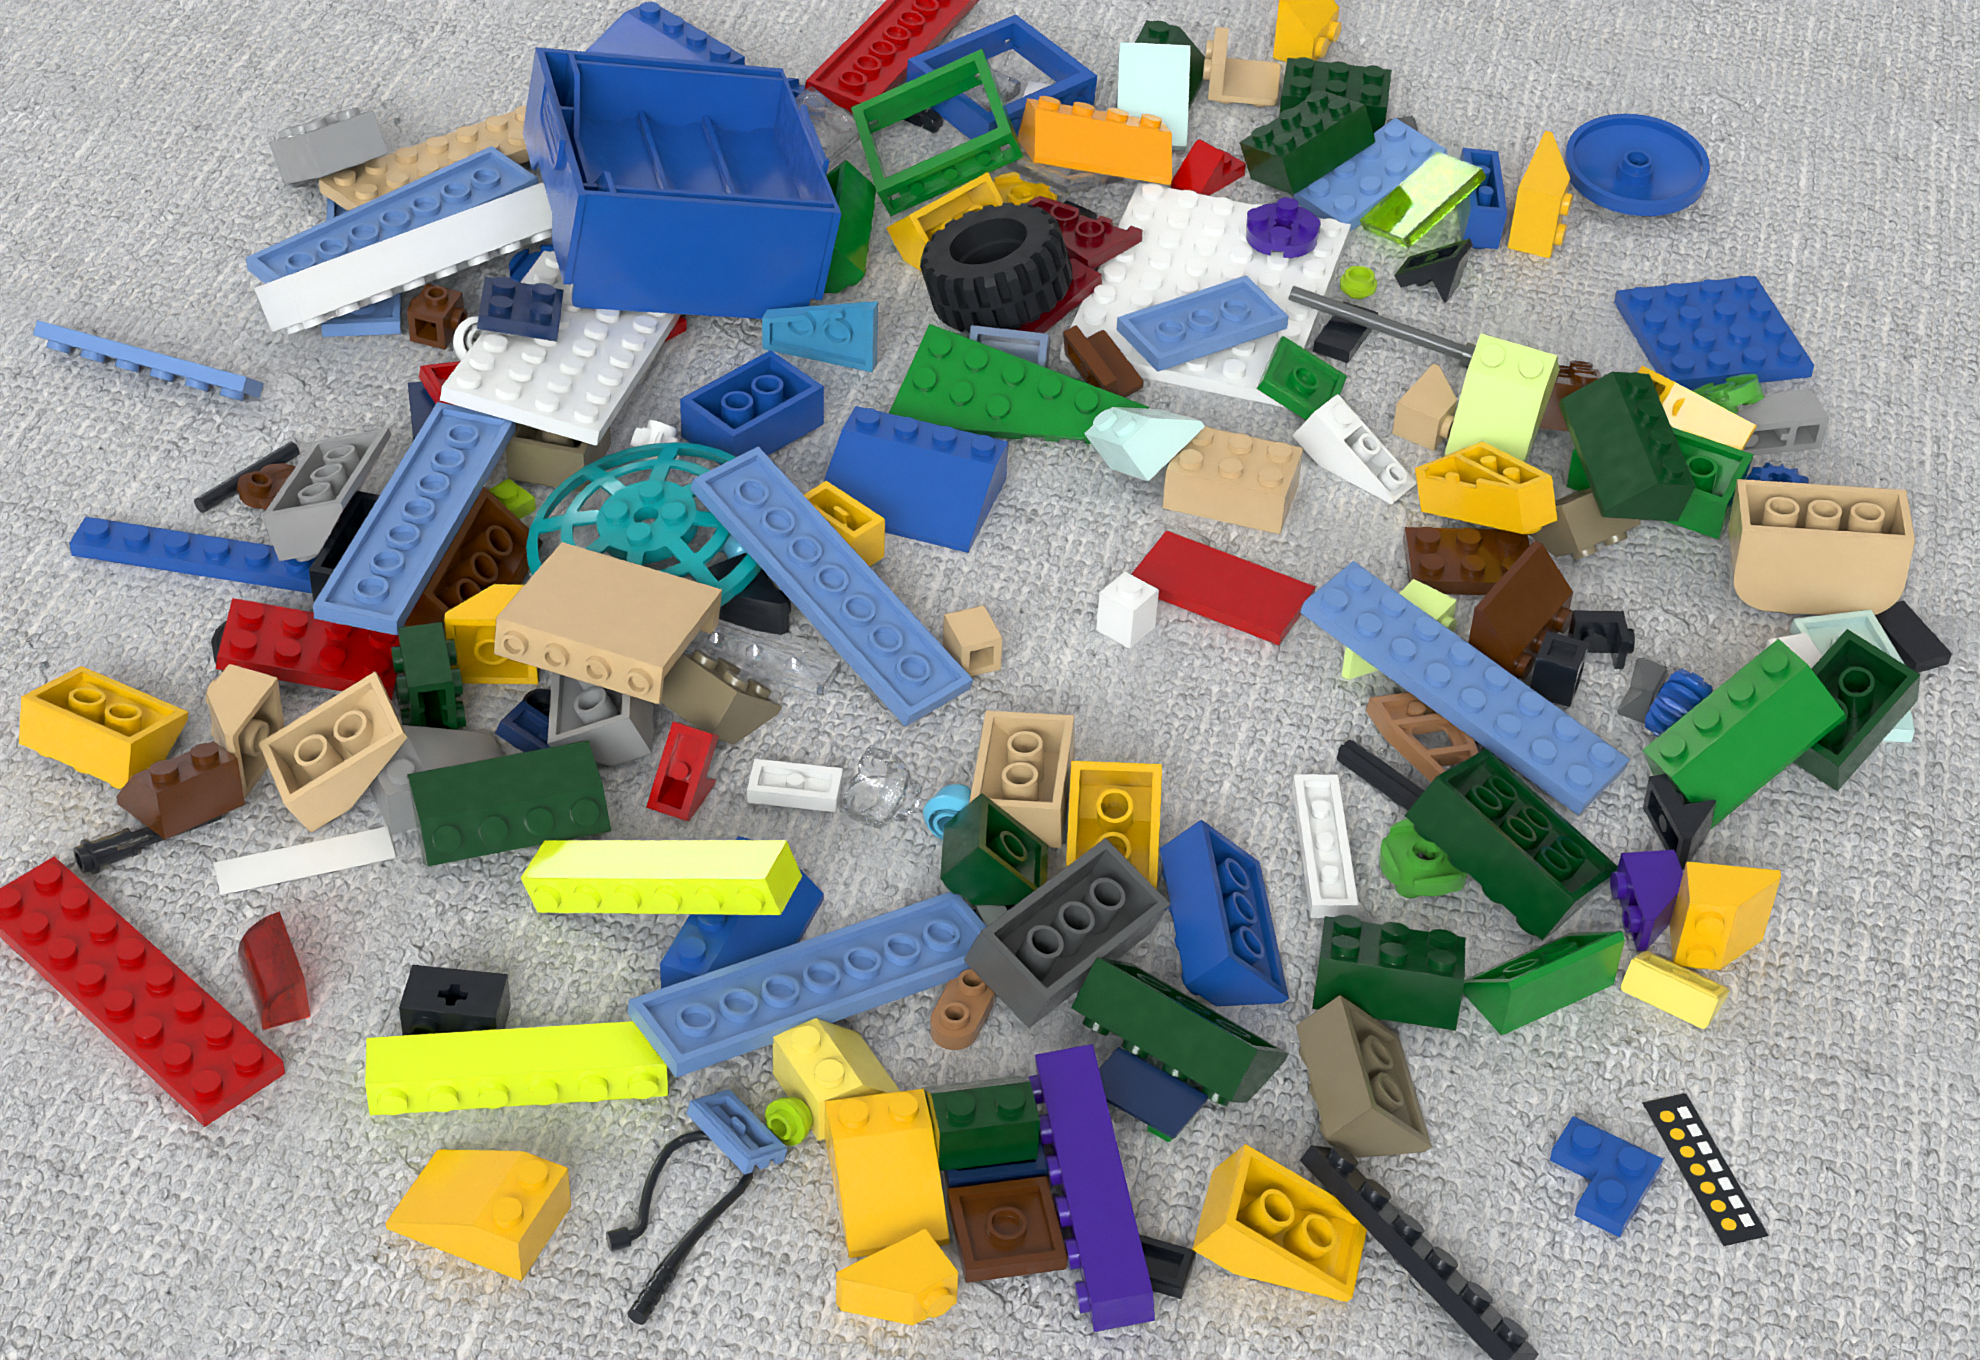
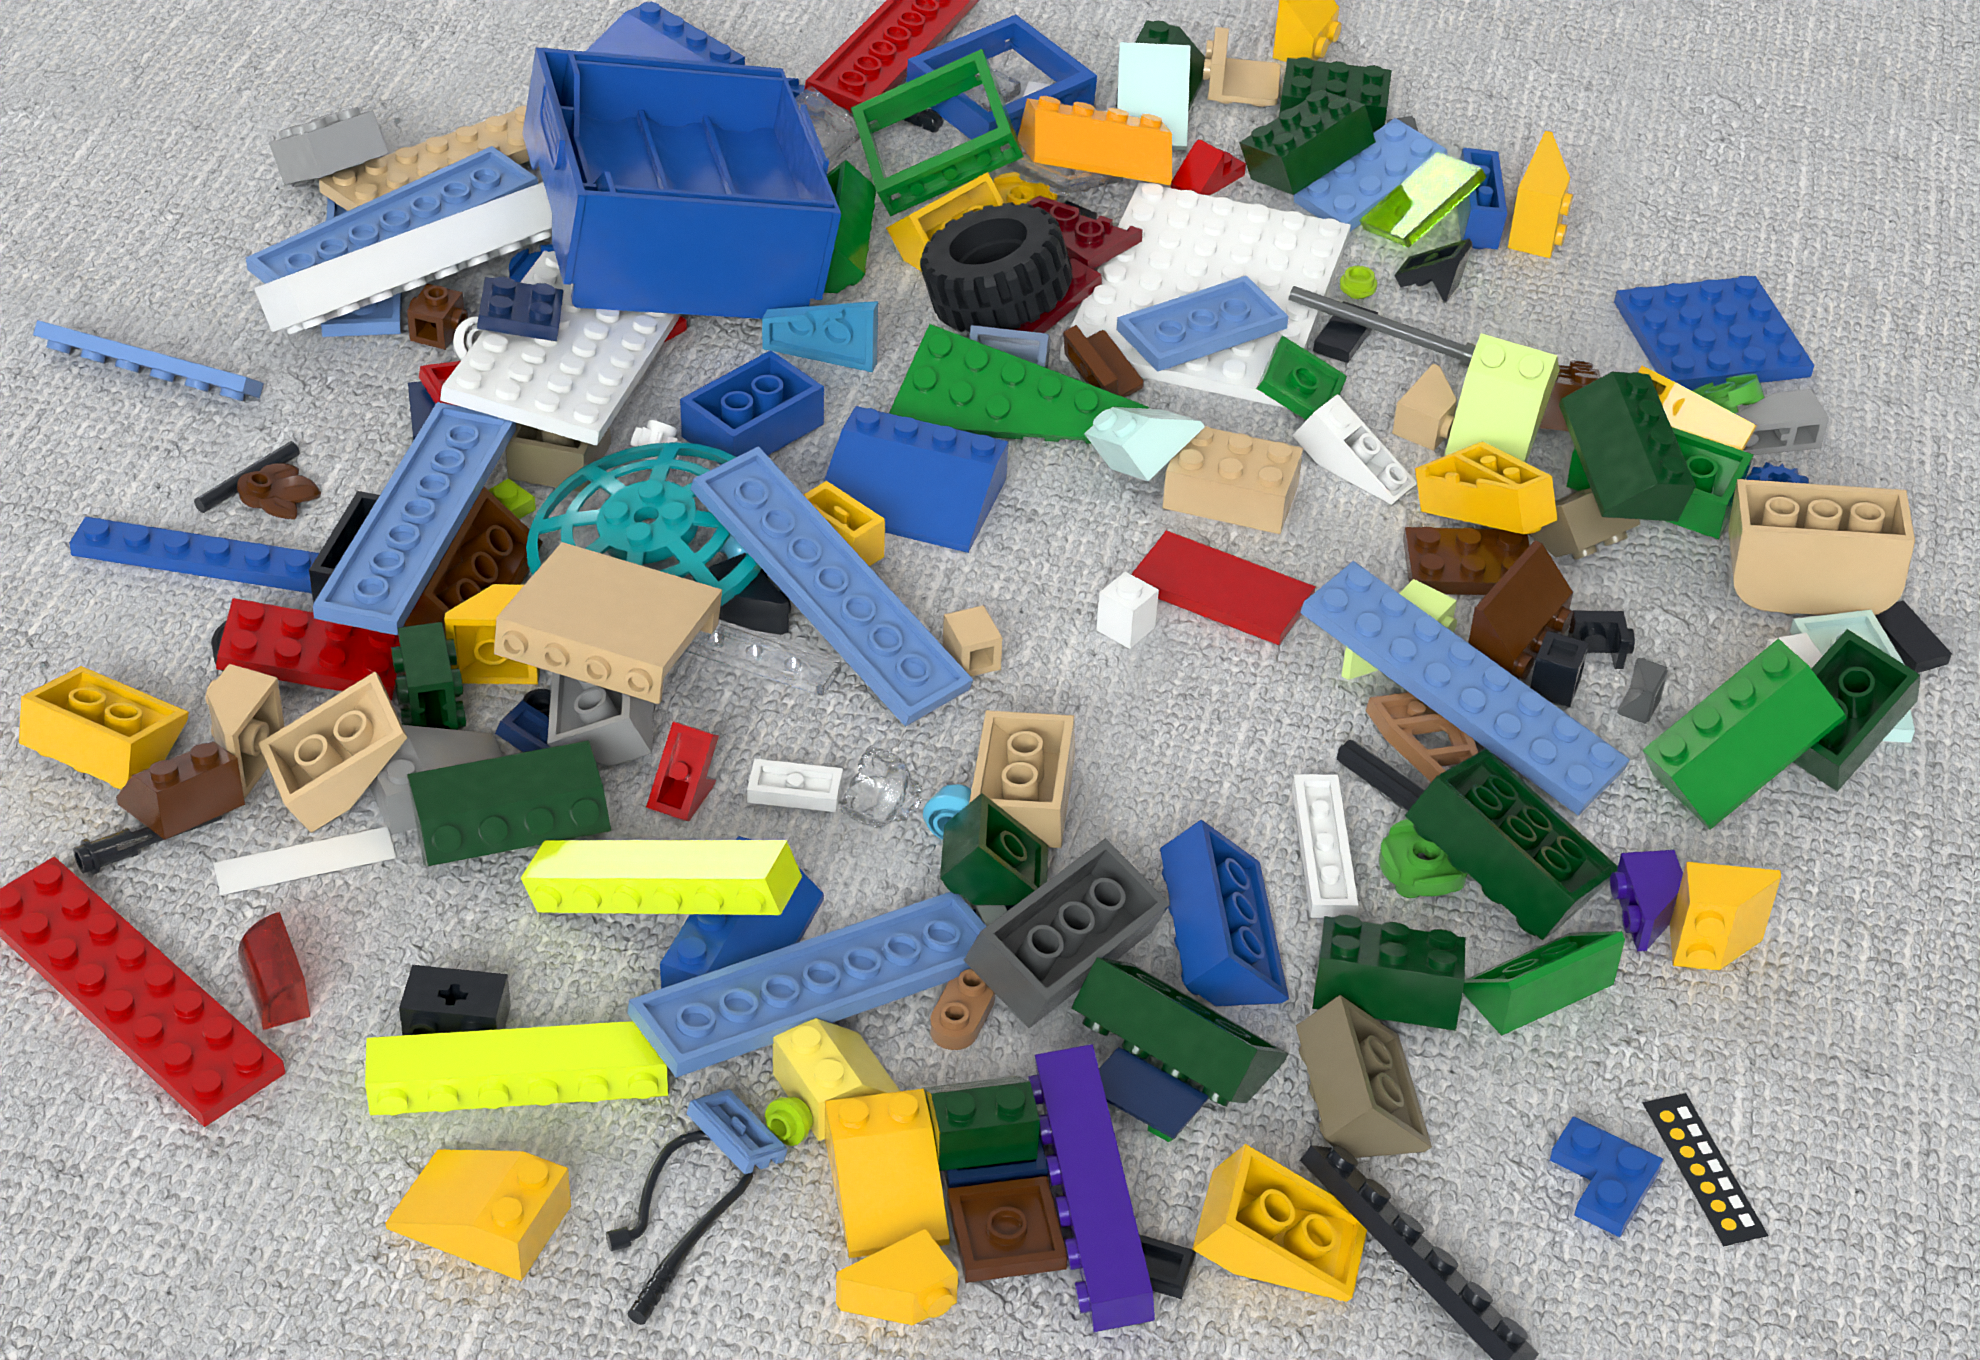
(320, 492): light grey slope -> none
(716, 698): dark tan slope -> none
(1119, 805): yellow slope -> none
(1282, 228): dark purple plate -> none
(1636, 164): blue dish -> none
(1674, 989): light yellow slope -> none
(1675, 700): blue gear -> none
(1677, 824): black slope -> none

